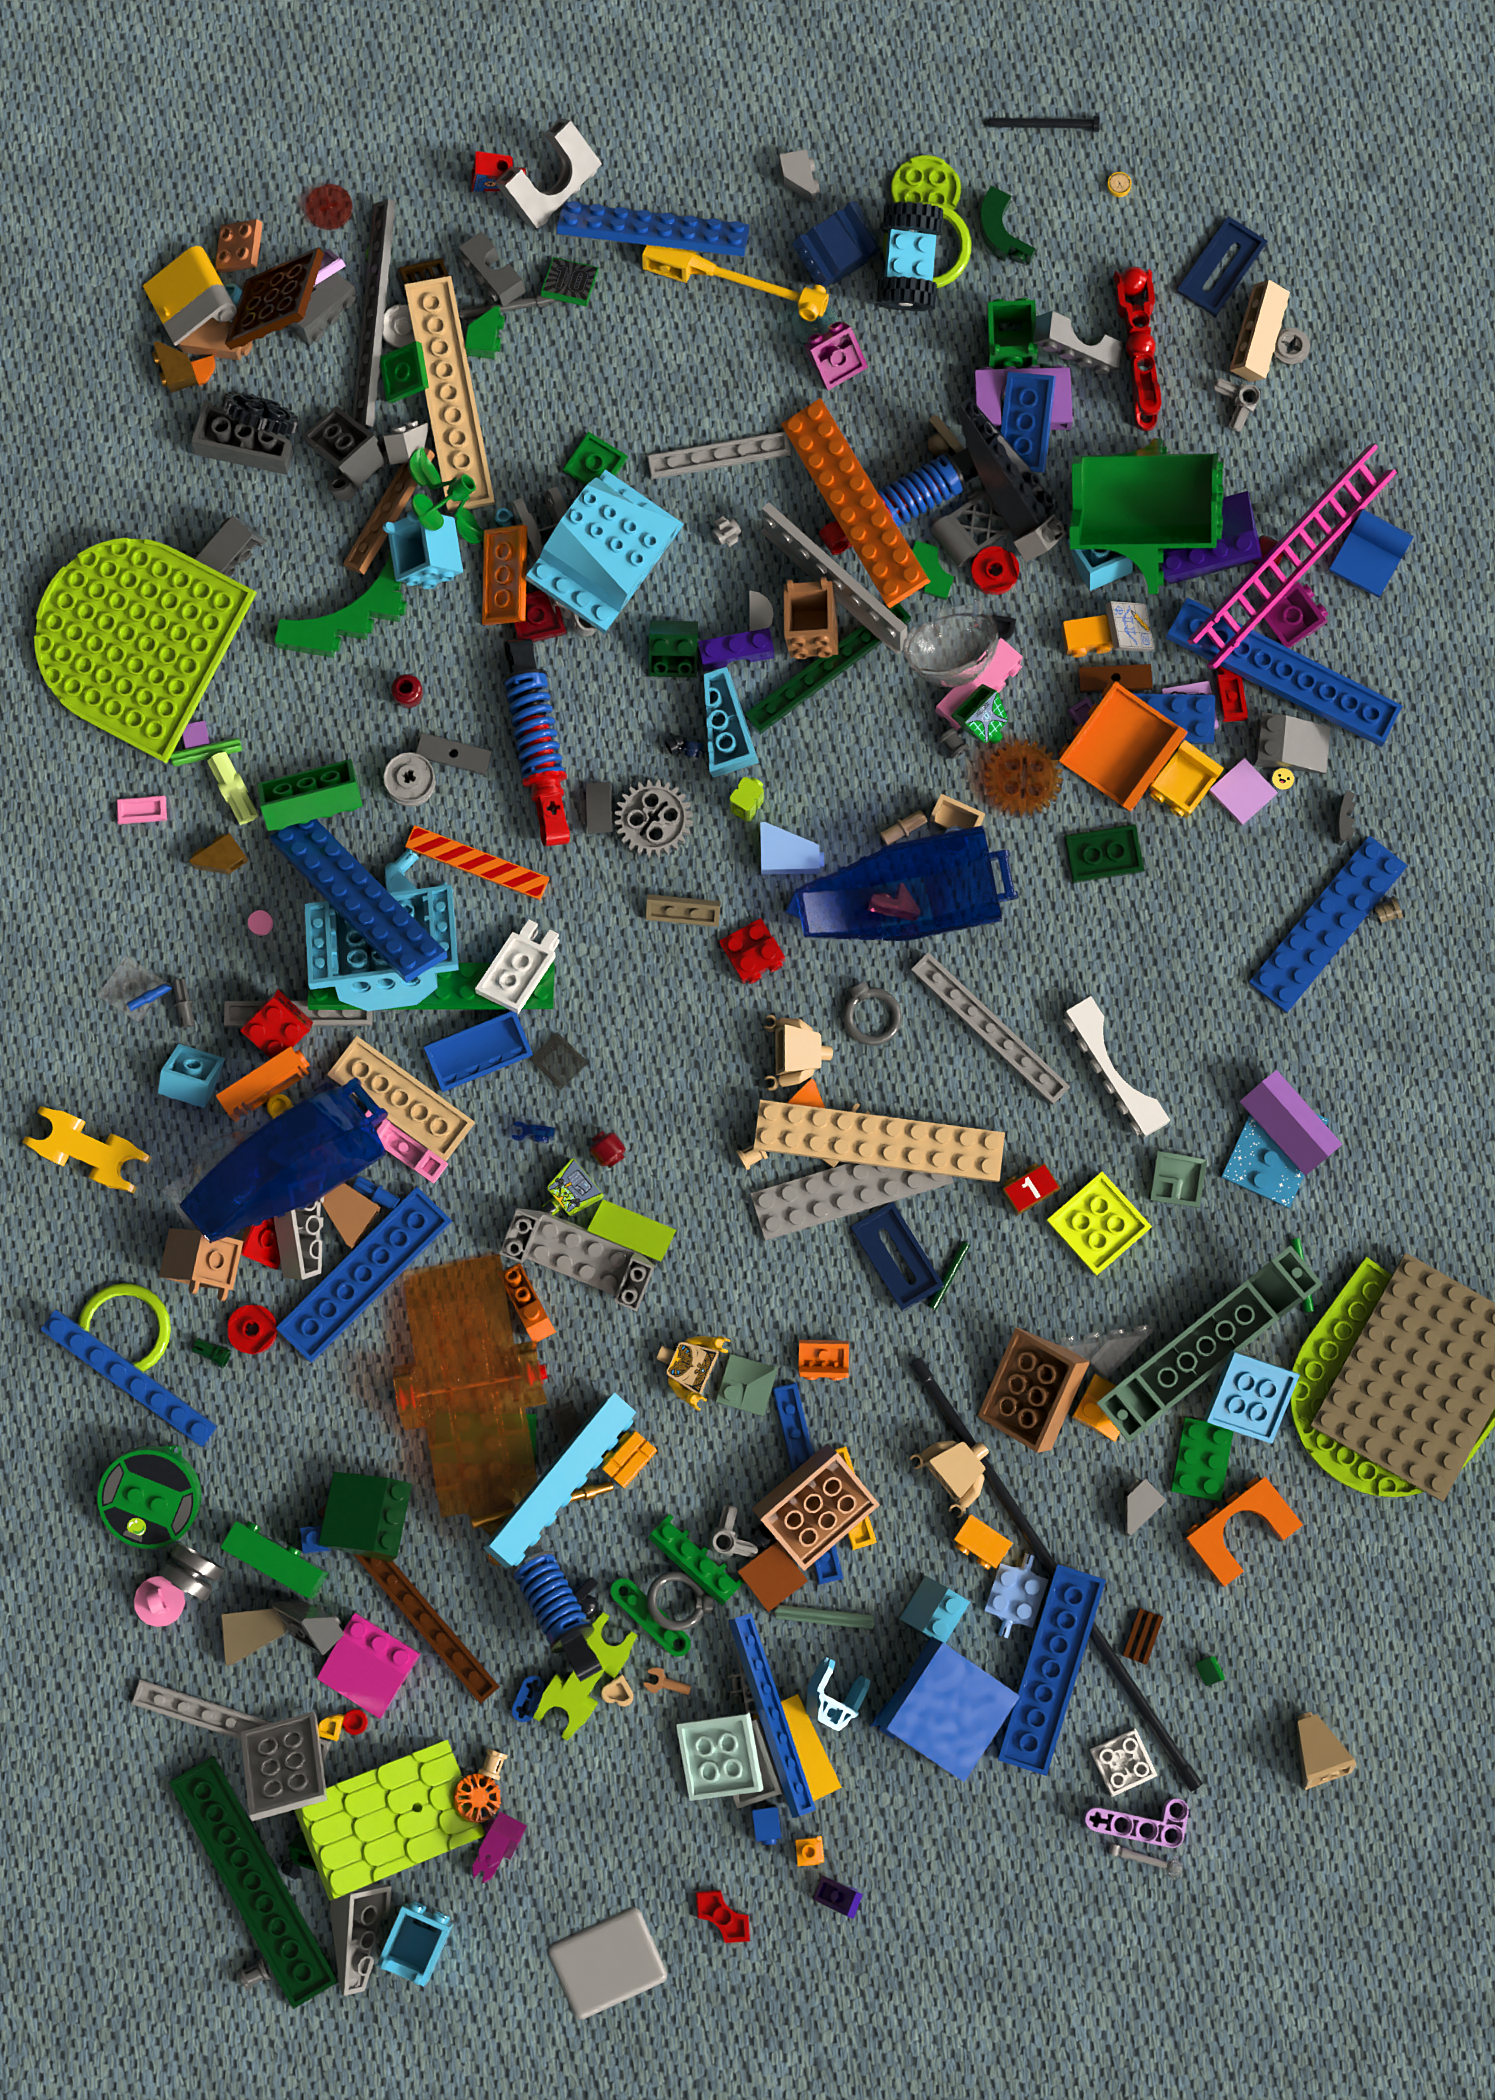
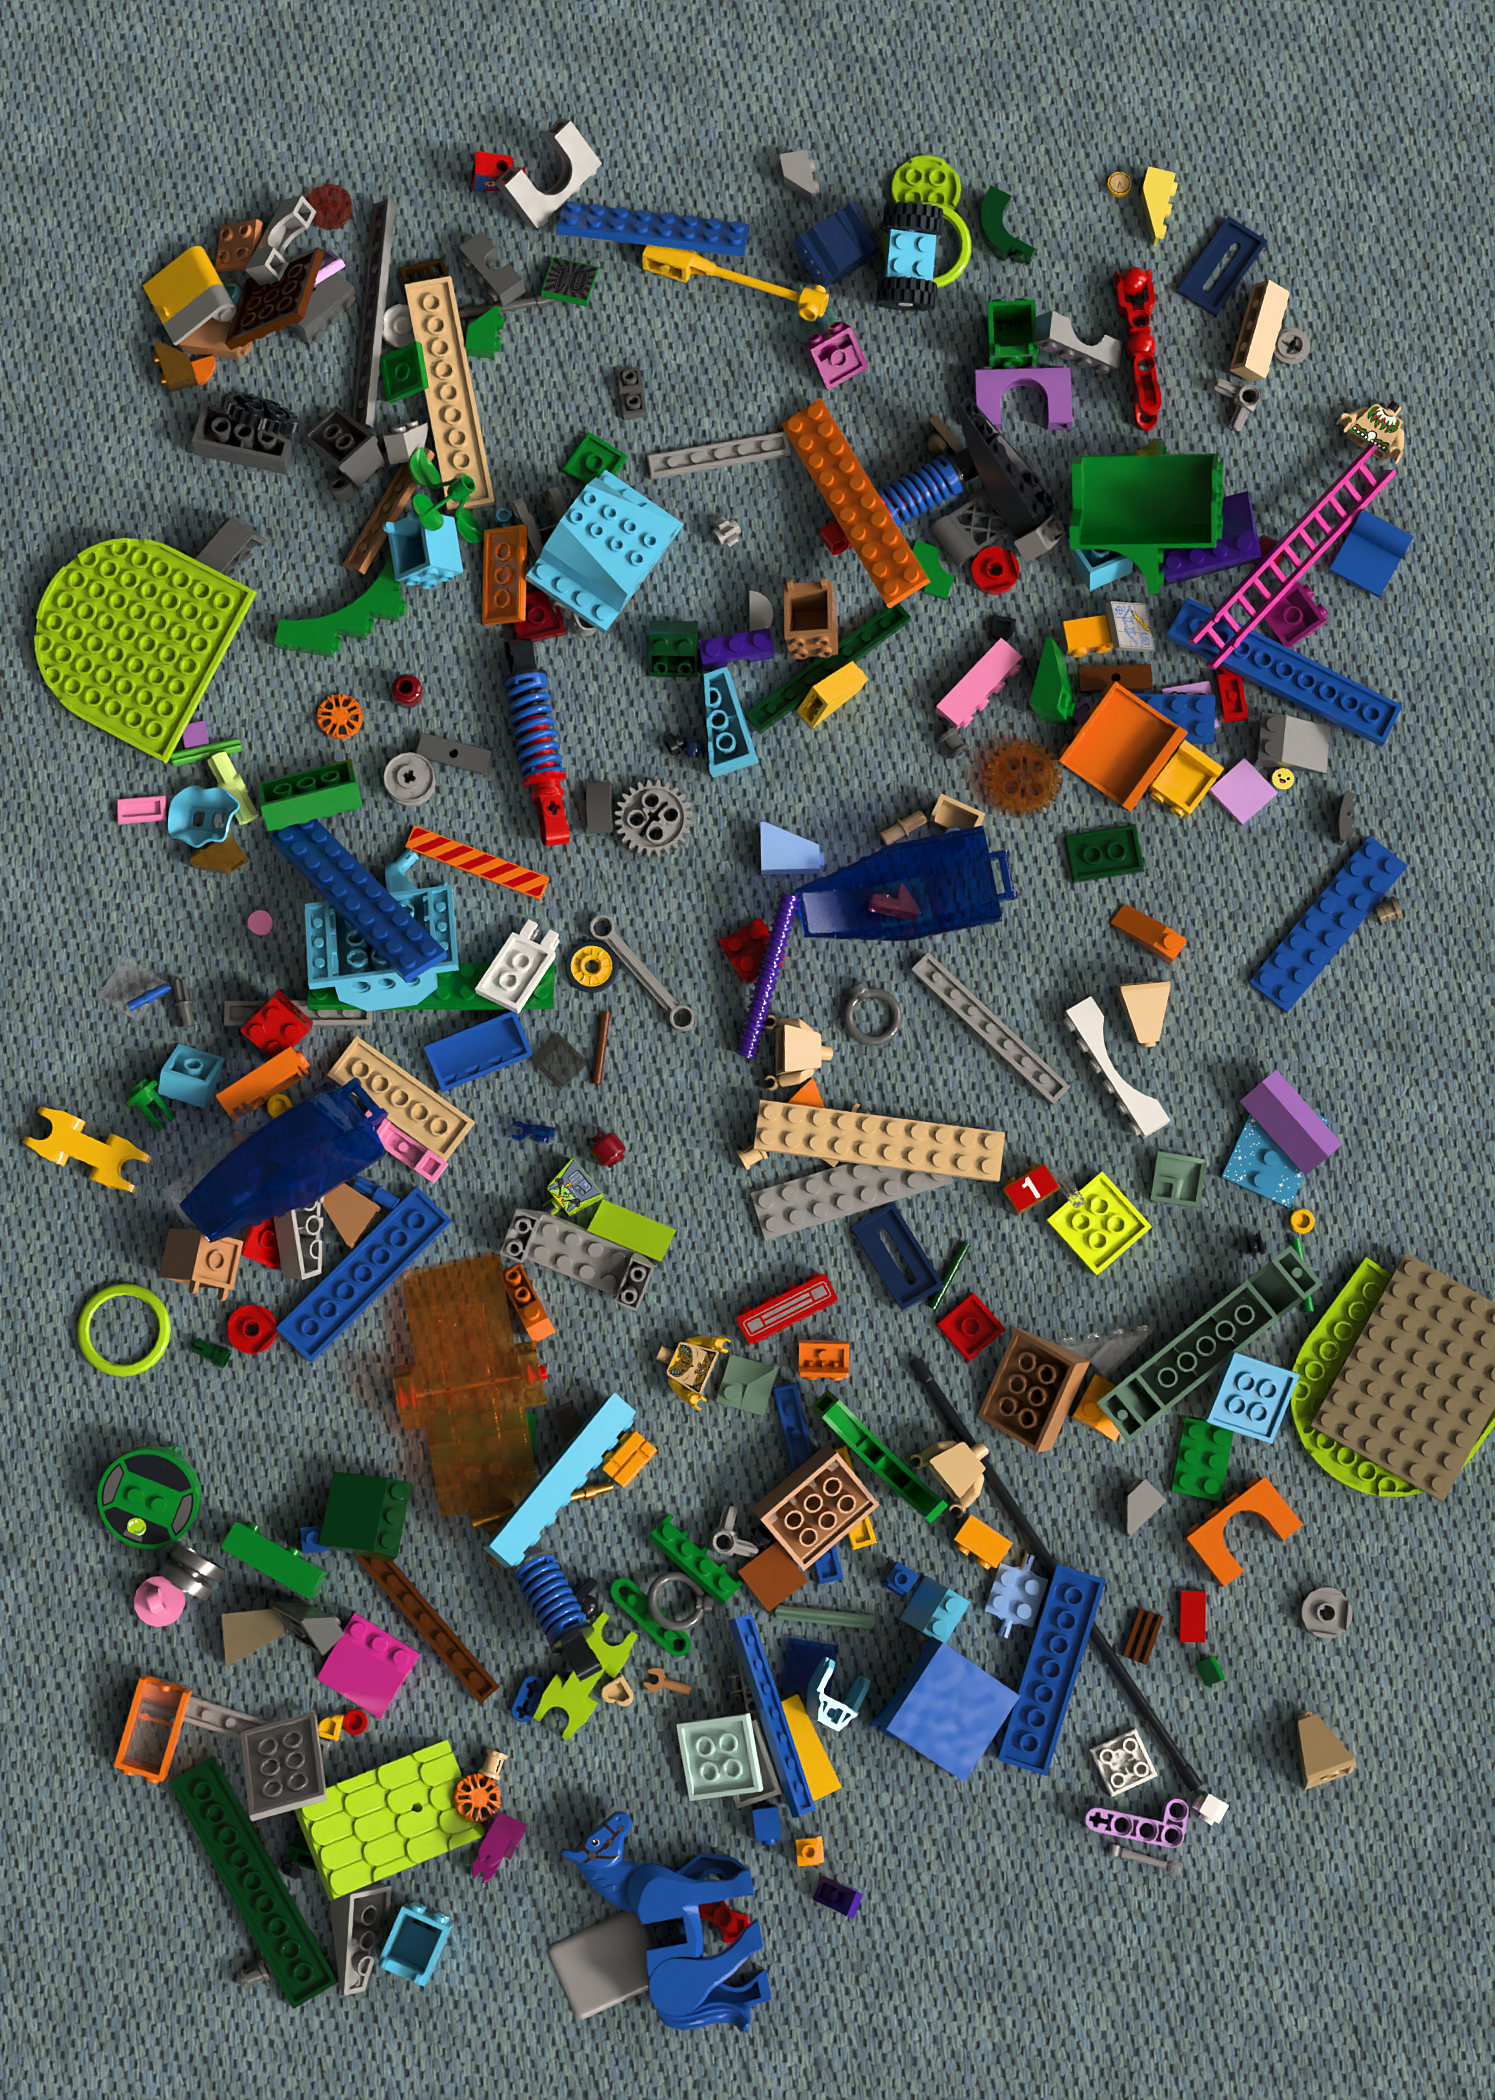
(129, 1377): blue plate -> none
(142, 1095): none -> green piece
(152, 1728): none -> door
(194, 800): none -> medium azure piece
(289, 220): none -> light grey arch
(339, 716): none -> orange wheel
(594, 981): none -> wheel
(601, 1048): none -> reddish brown bar
(631, 393): none -> dark grey slope
(641, 972): none -> light grey piece
(681, 1980): none -> blue animal
(683, 910): dark tan plate -> none
(747, 798): lime brick -> none
(767, 975): none -> dark purple piece
(786, 1309): none -> red brick
(801, 1662): none -> clear blue tile
(831, 694): none -> yellow slope
(847, 590): light grey plate -> none
(878, 1457): none -> green arch
(900, 1579): none -> blue window
(953, 646): clear windscreen -> none
(970, 1327): none -> red tile
(982, 715): green torso -> none
(1028, 416): blue plate -> none
(1045, 123): black bar -> none
(1052, 690): none -> green slope
(1068, 1187): none -> clear axle
(1145, 1008): none -> tan slope
(1149, 933): none -> orange slope
(1155, 196): none -> light yellow slope
(1192, 1616): none -> red tile
(1210, 1808): none -> white plate
(1255, 1245): none -> black bush
(1301, 1221): none -> yellow tile
(1335, 1624): none -> light grey plate
(1377, 427): none -> tan torso

